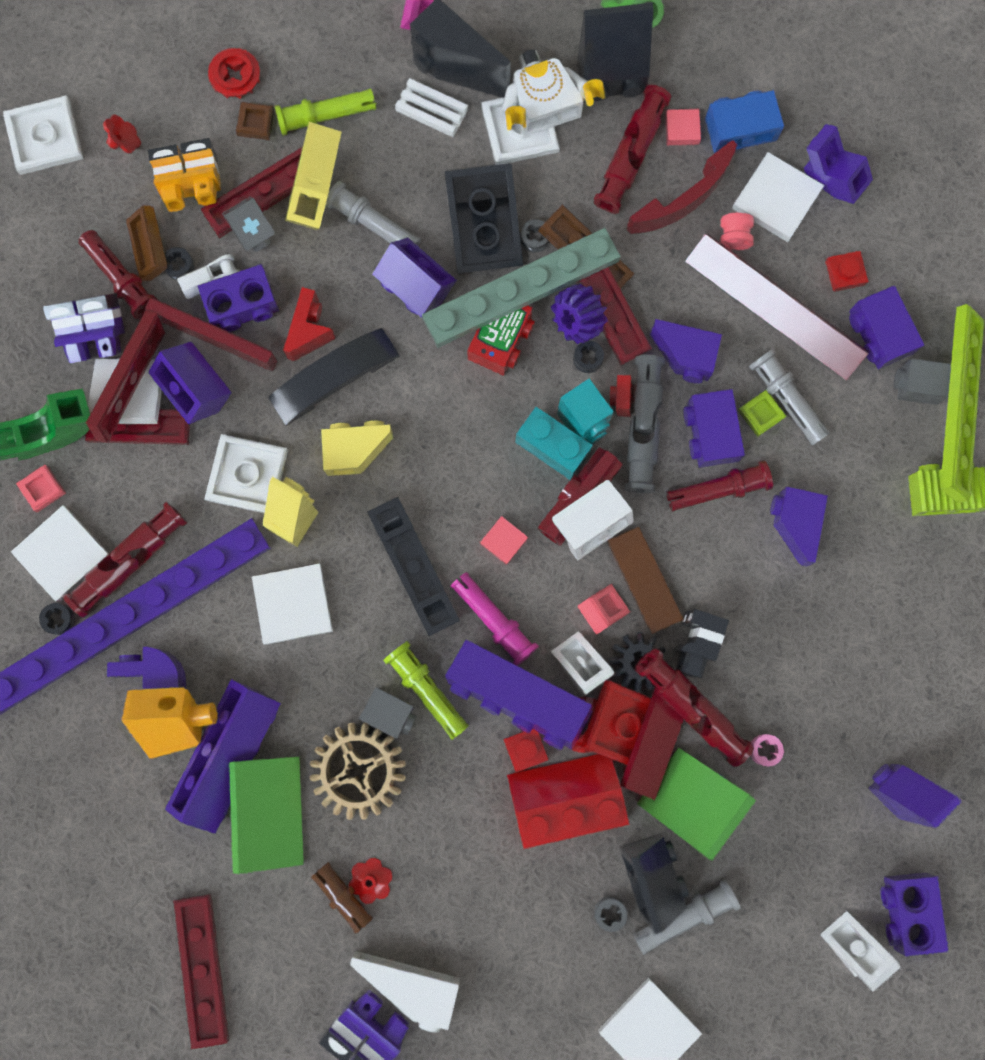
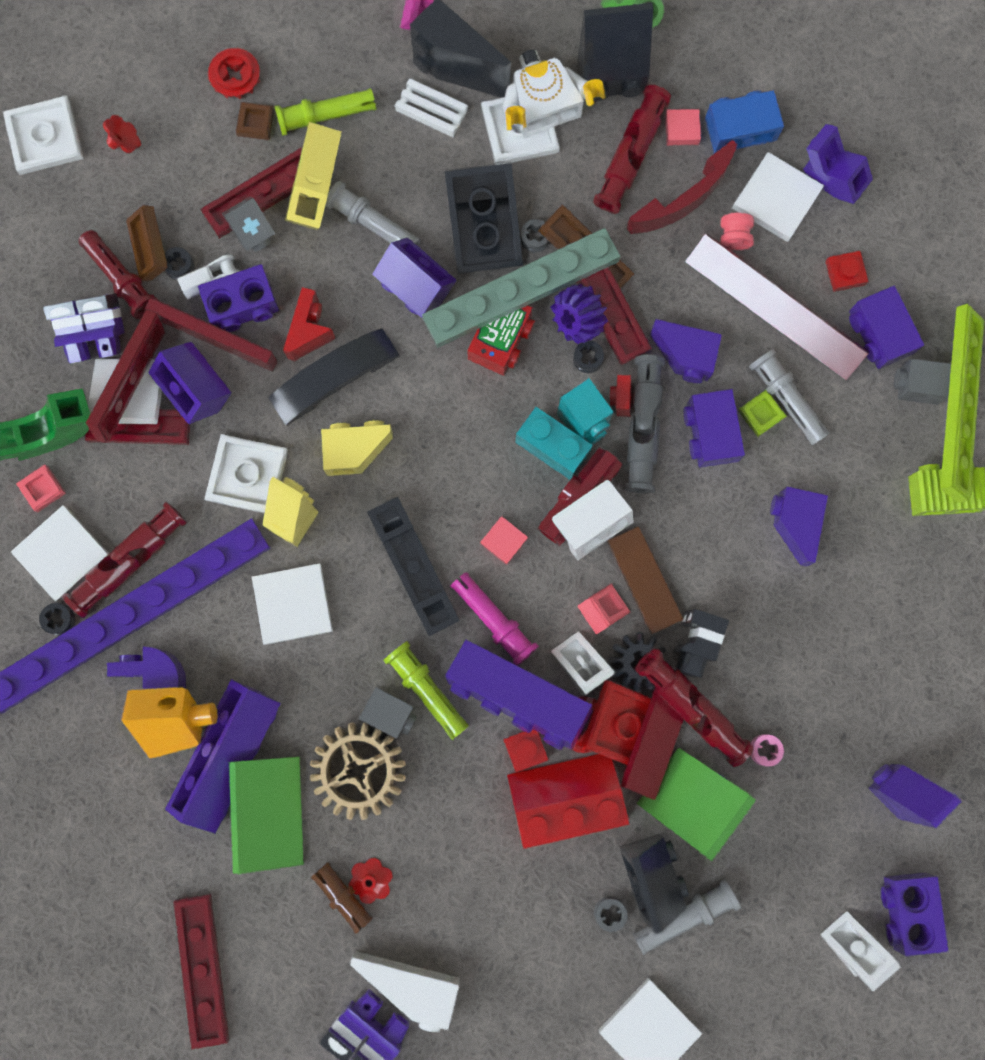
(186, 177): light orange hips -> none
(735, 483): dark red pin -> none

